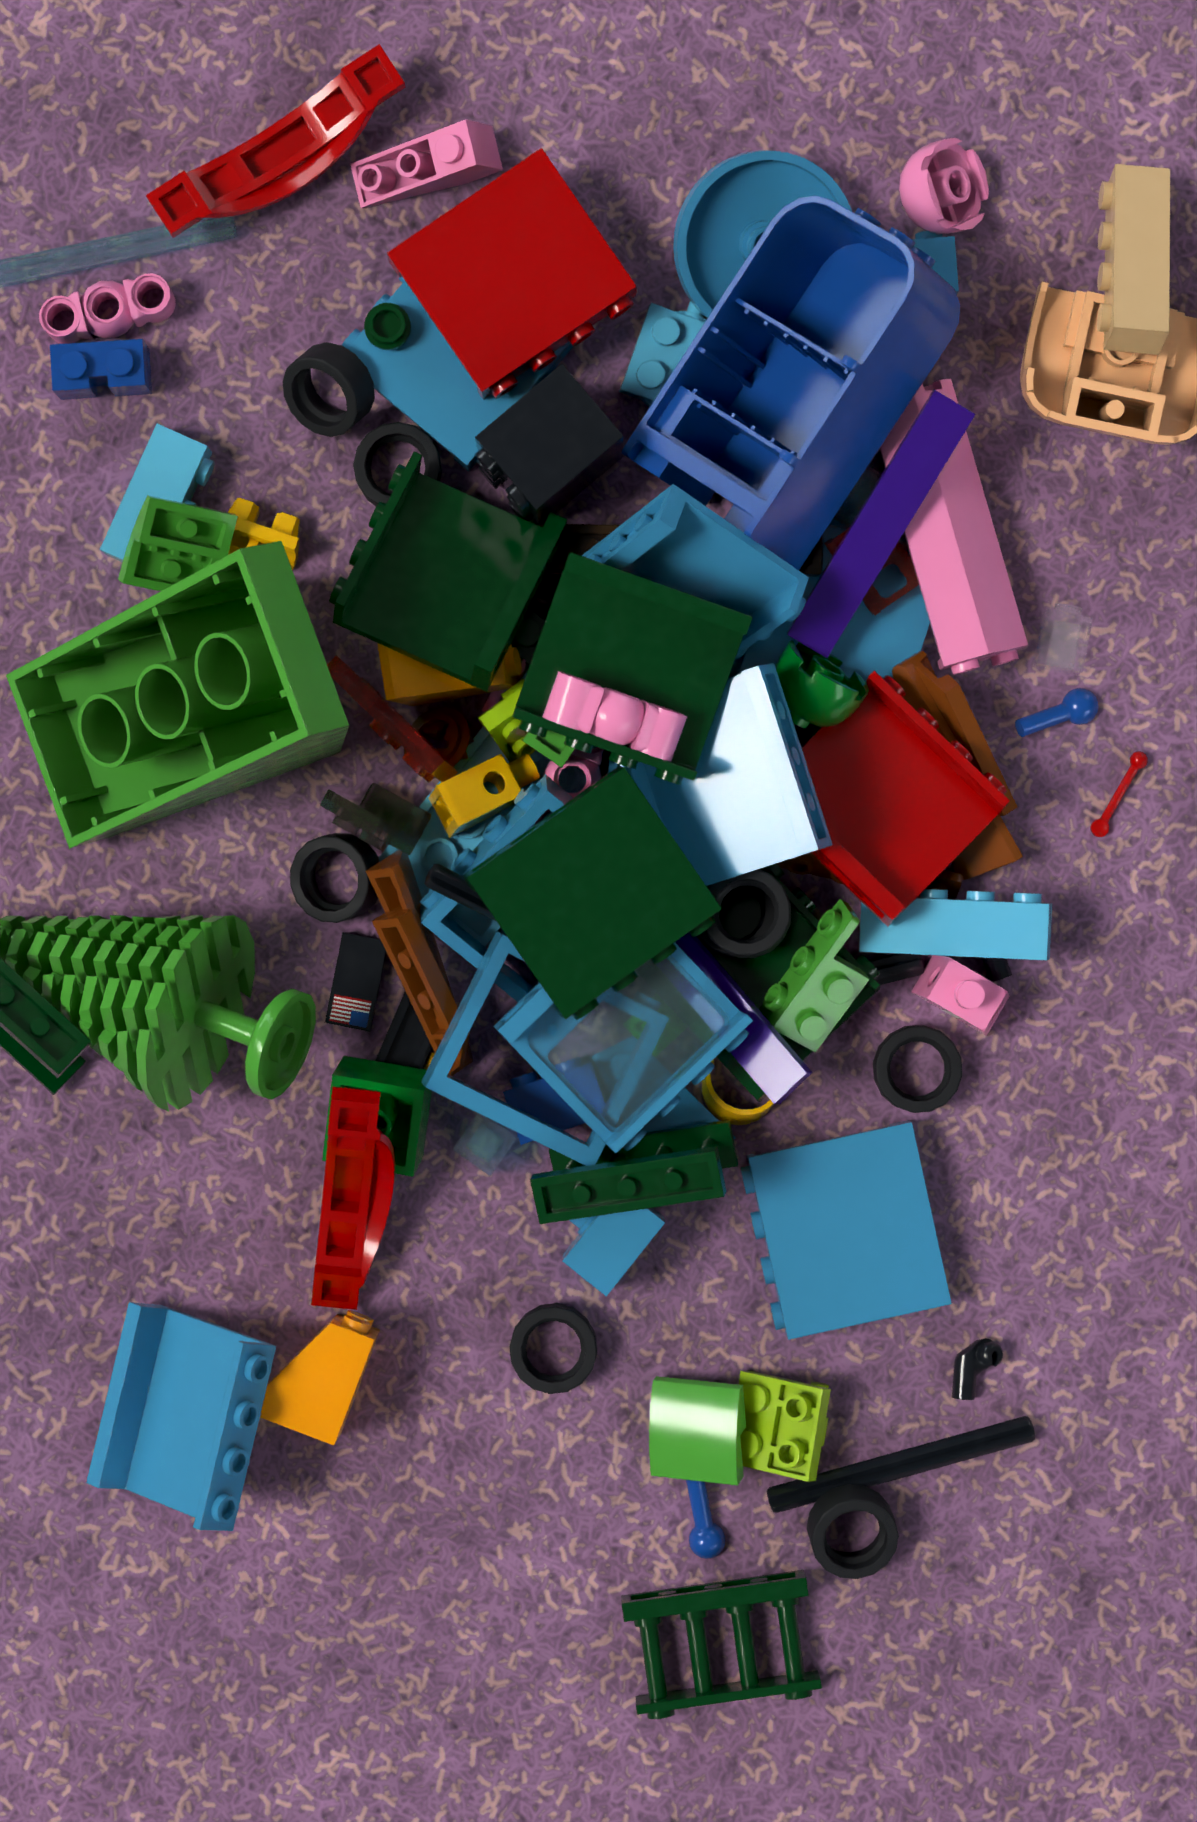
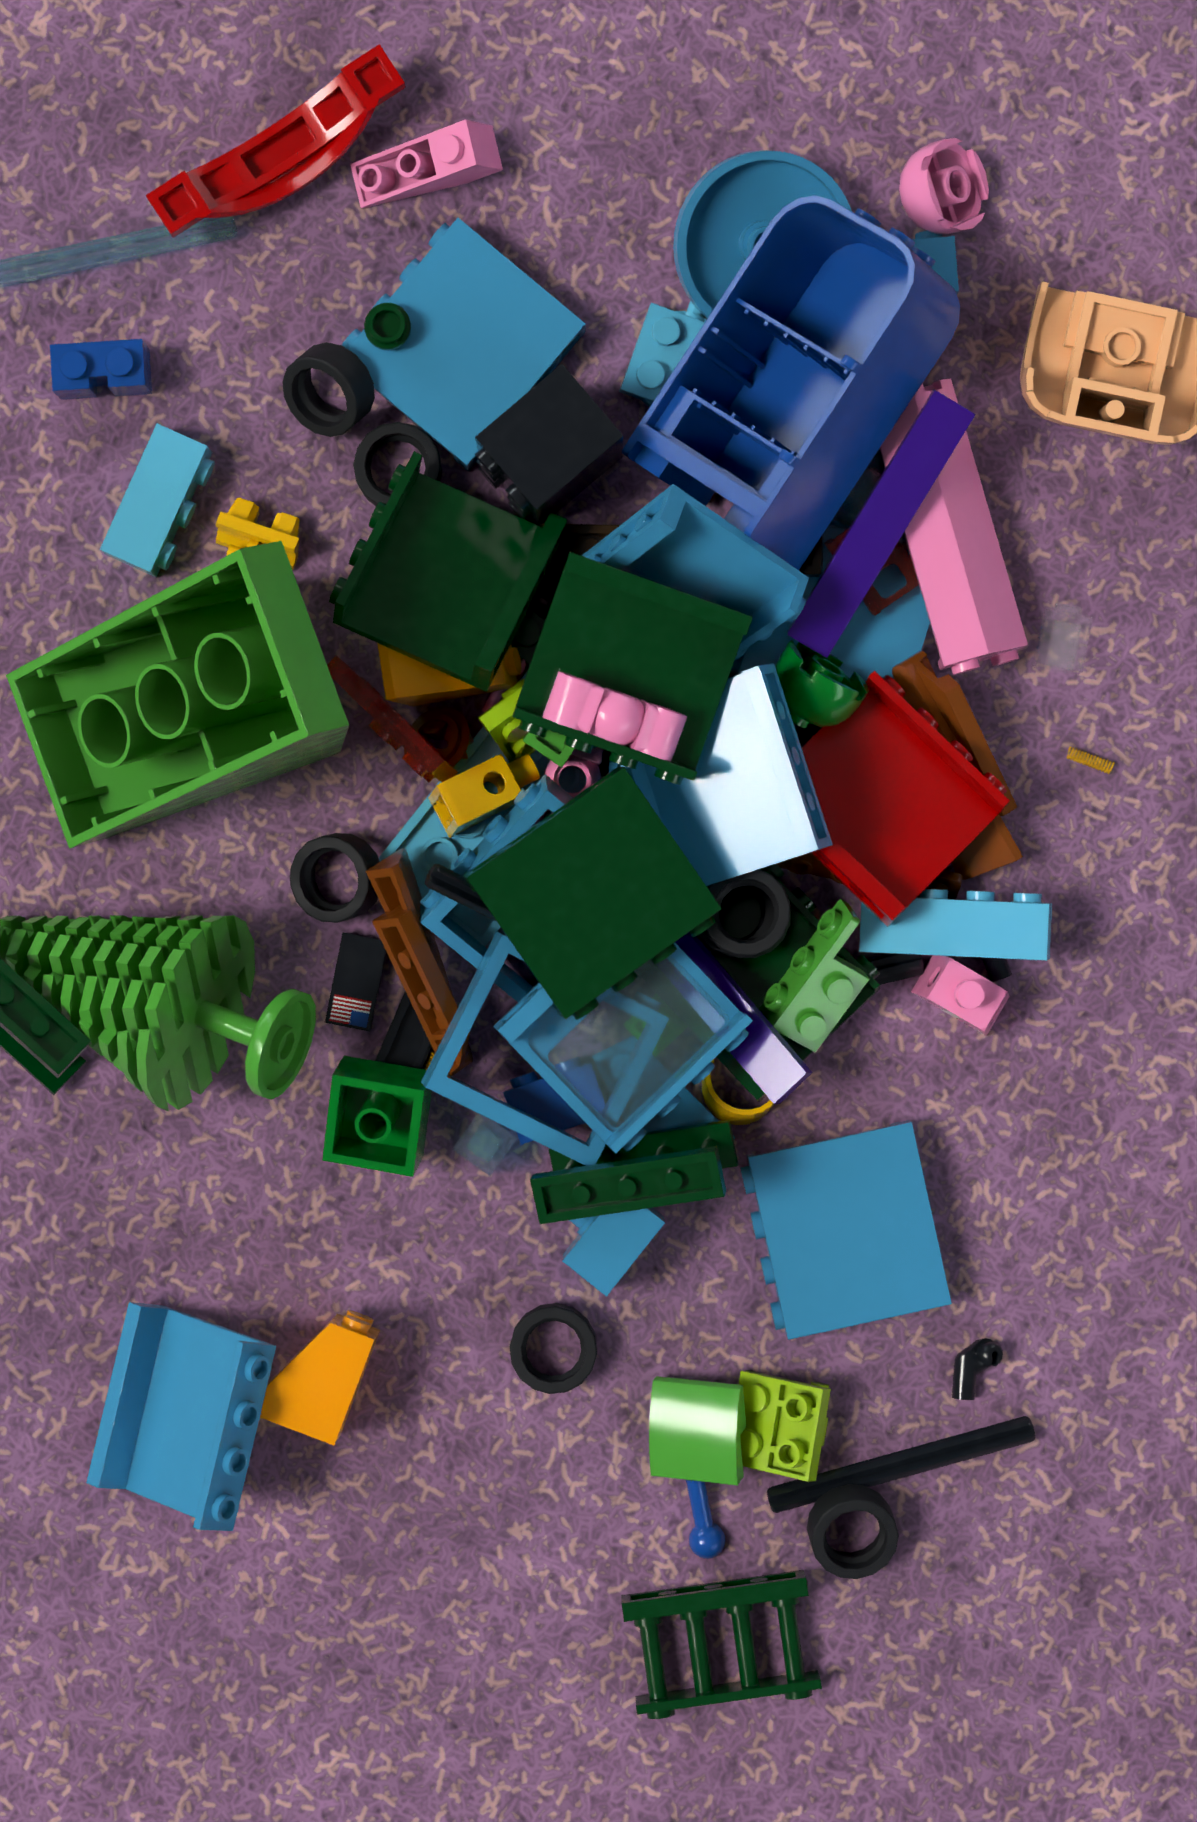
(86, 306): bright pink piece -> none
(174, 542): bright green slope -> none
(354, 1197): red piece -> none
(381, 817): clear smoke bracket -> none
(514, 274): red panel -> none
(950, 1080): black tyre -> none
(1078, 707): blue bar -> none
(1088, 763): none -> yellow leg
(1100, 826): red hinge -> none
(1135, 259): tan brick -> none

